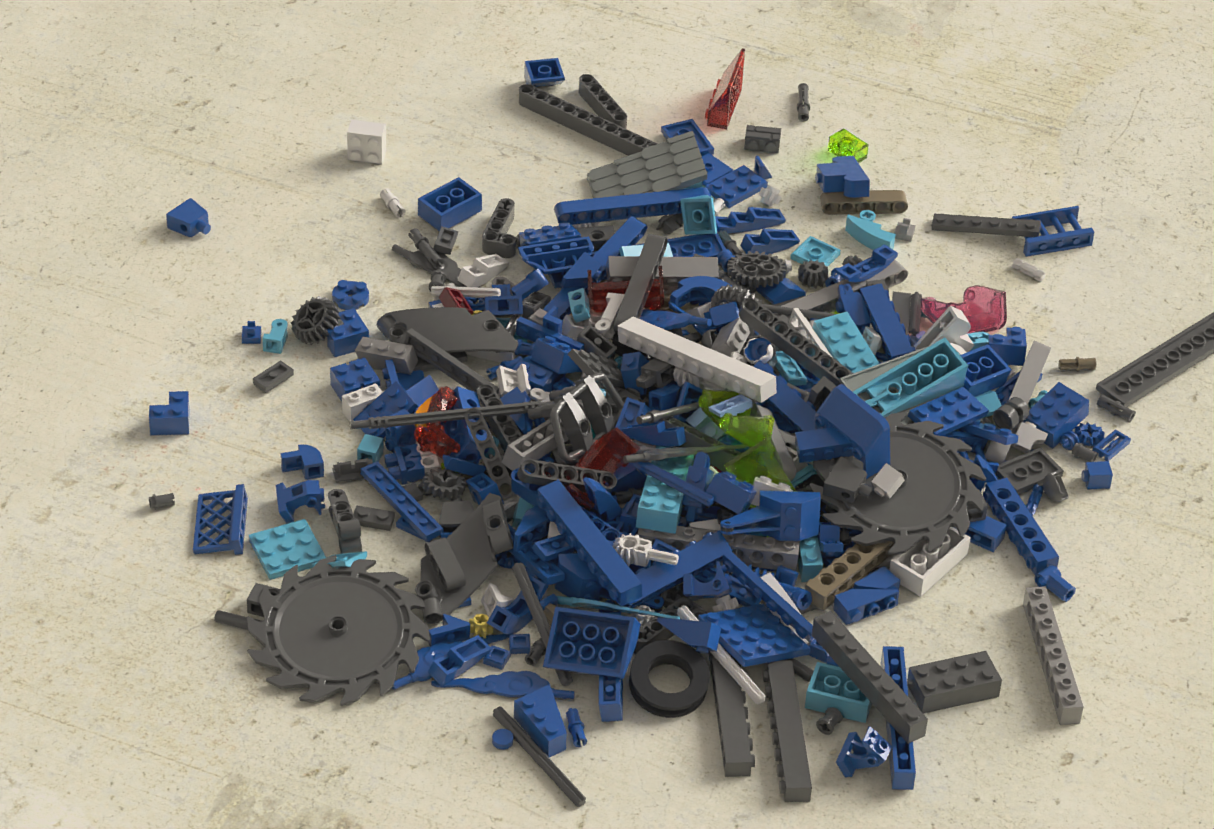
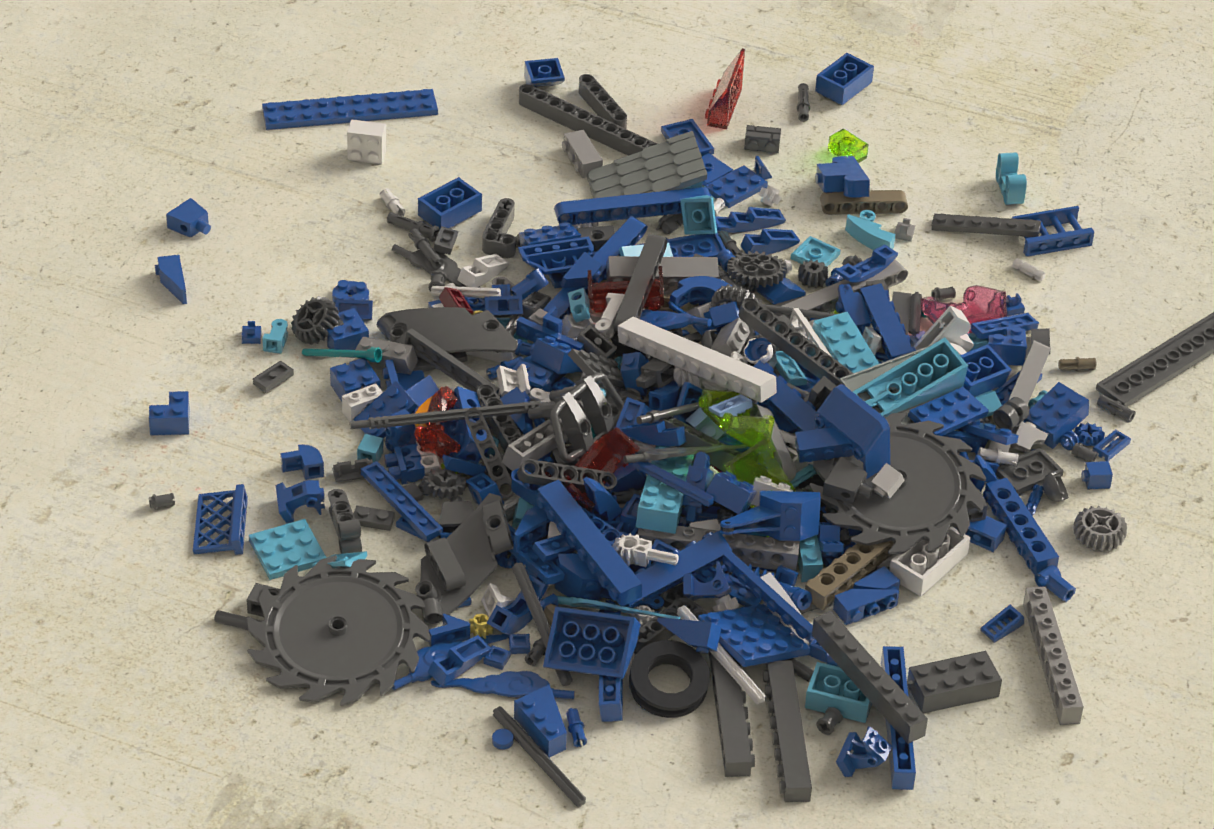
(171, 276): none -> blue slope
(348, 108): none -> blue plate
(363, 307): none -> blue plate
(373, 354): none -> teal piece
(426, 230): none -> dark grey pin
(581, 152): none -> light grey brick
(844, 78): none -> blue brick
(943, 293): none -> dark grey pin
(998, 456): none -> white pin
(999, 325): none -> blue plate
(1008, 612): none -> blue slope
(1011, 185): none -> medium azure beam
(1014, 305): none -> blue tile
(1041, 336): none -> dark grey slope
(1100, 528): none -> light grey gear

